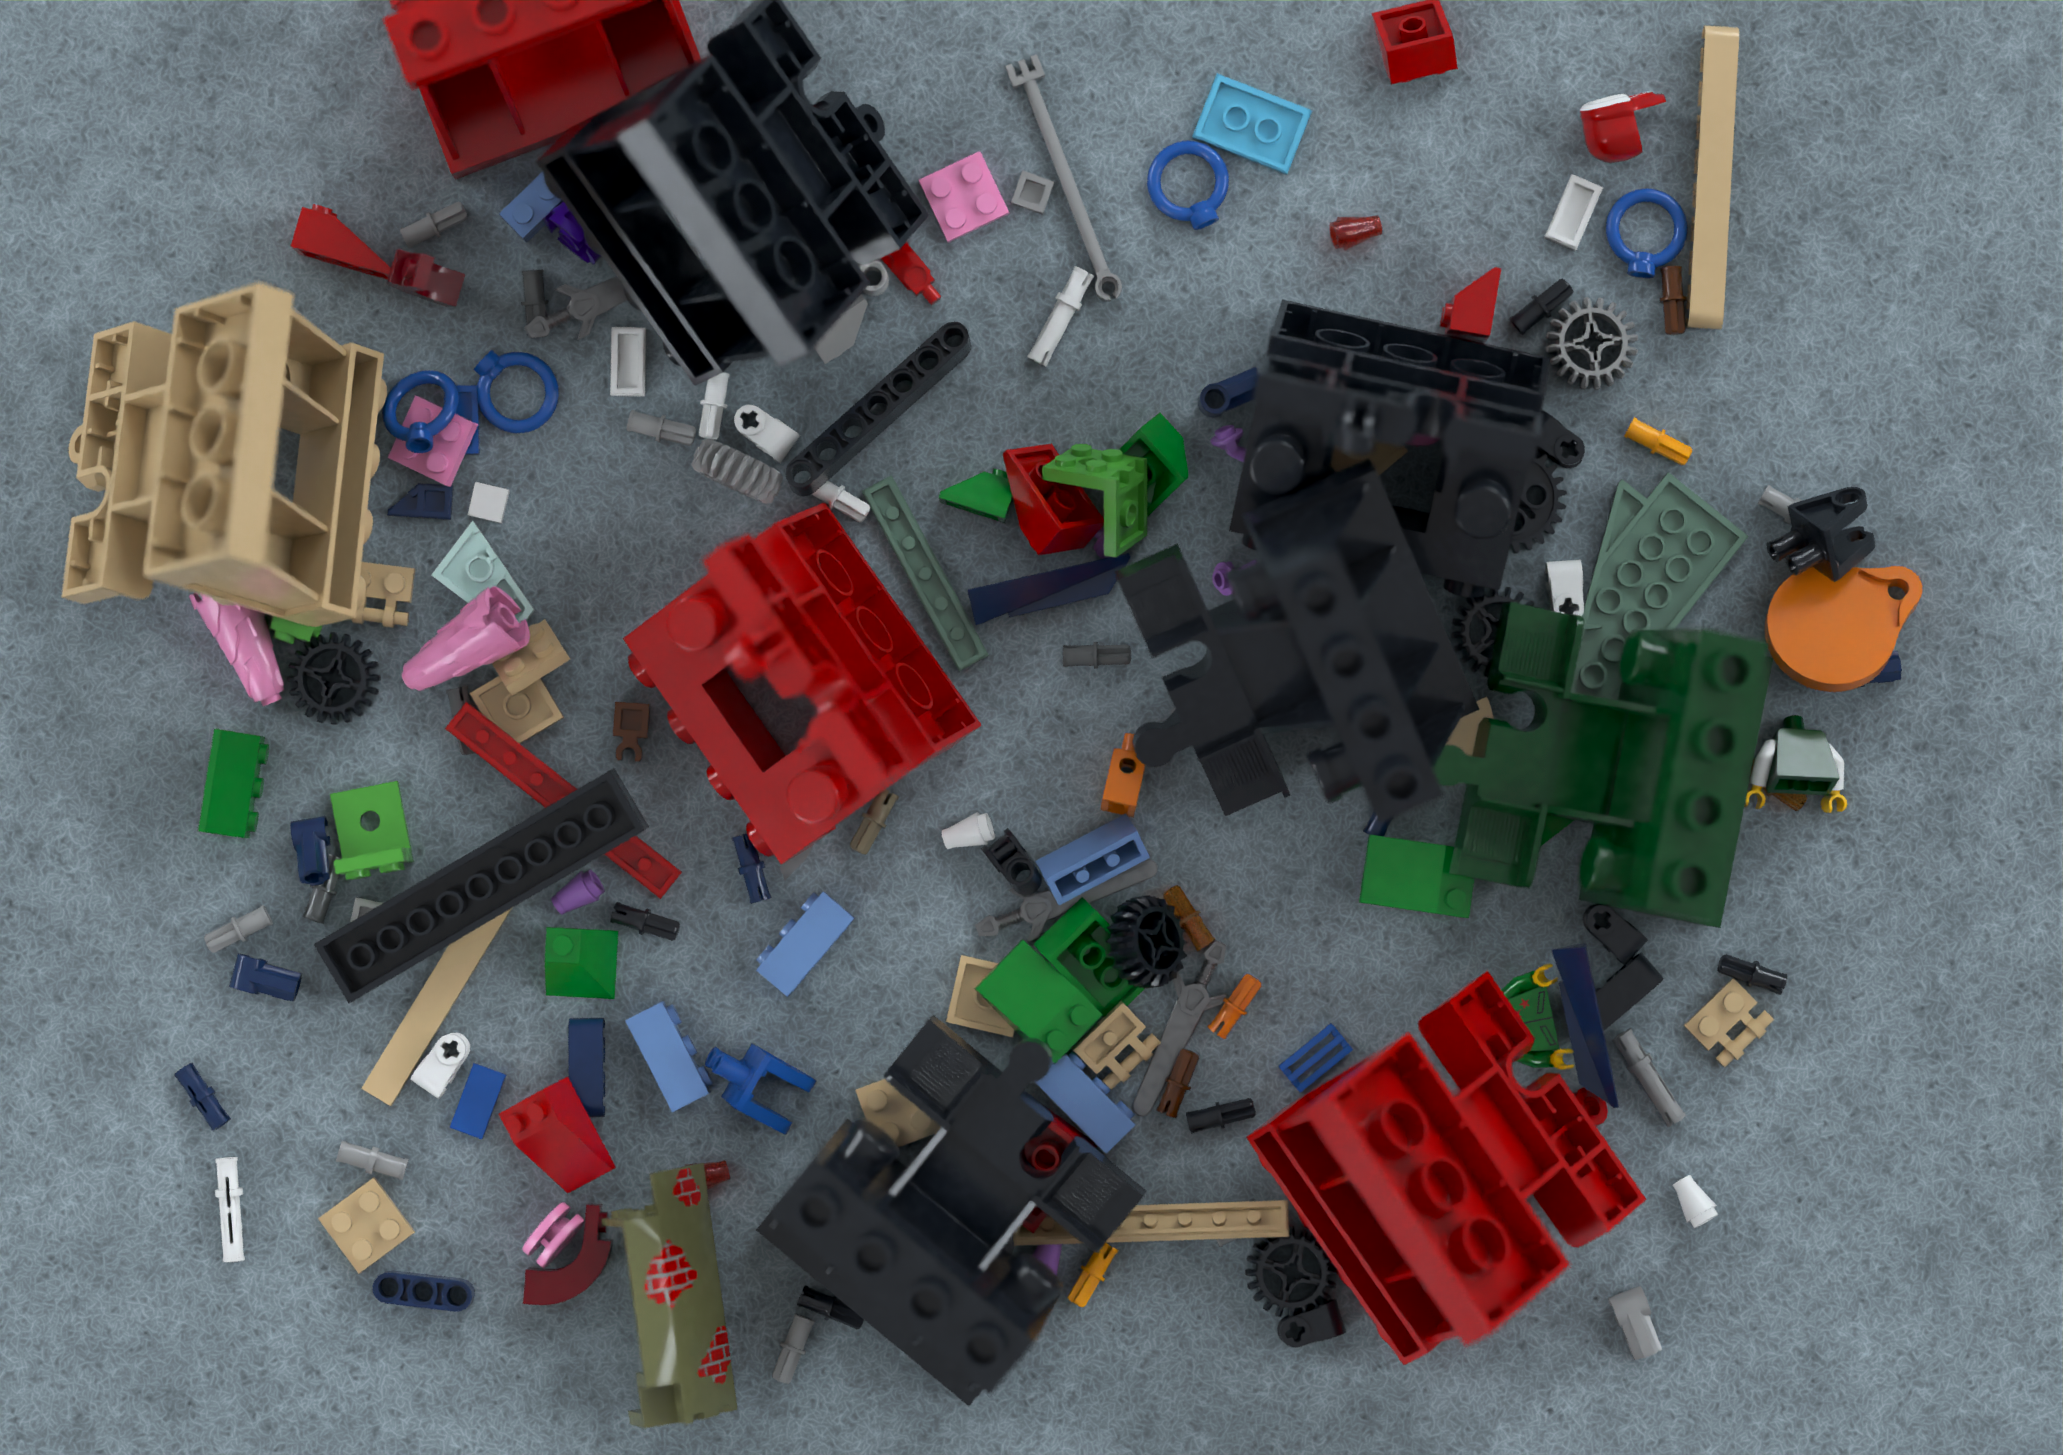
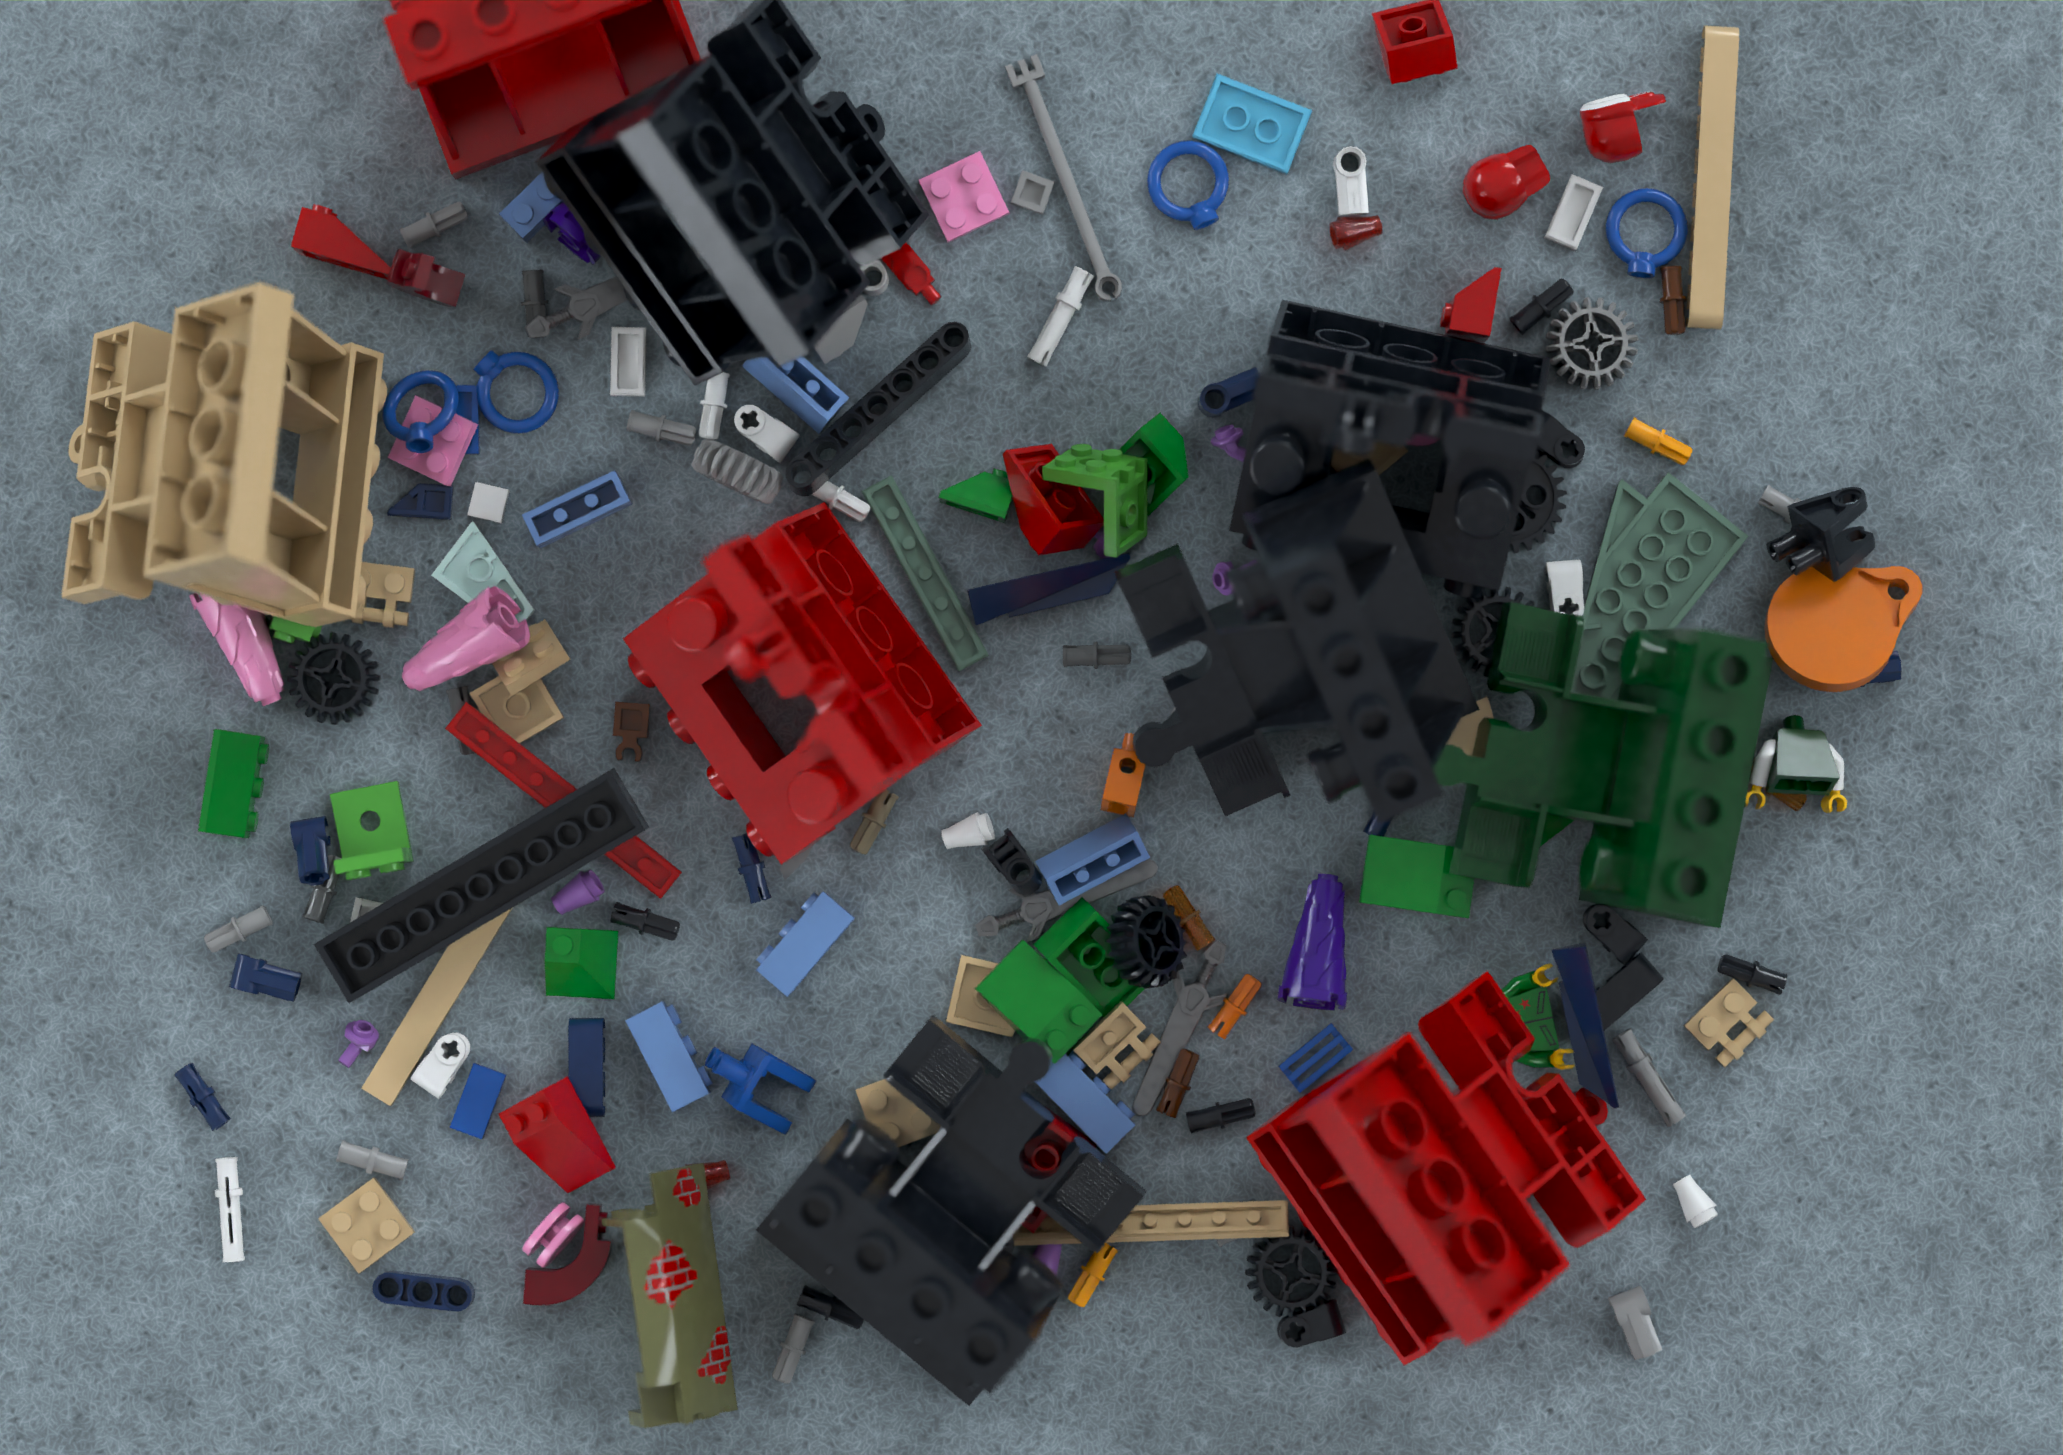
(362, 1037): none -> medium lavender plate
(577, 509): none -> medium blue brick
(800, 389): none -> medium blue brick
(1316, 961): none -> dark purple cone
(1351, 185): none -> white piece
(1504, 182): none -> red piece

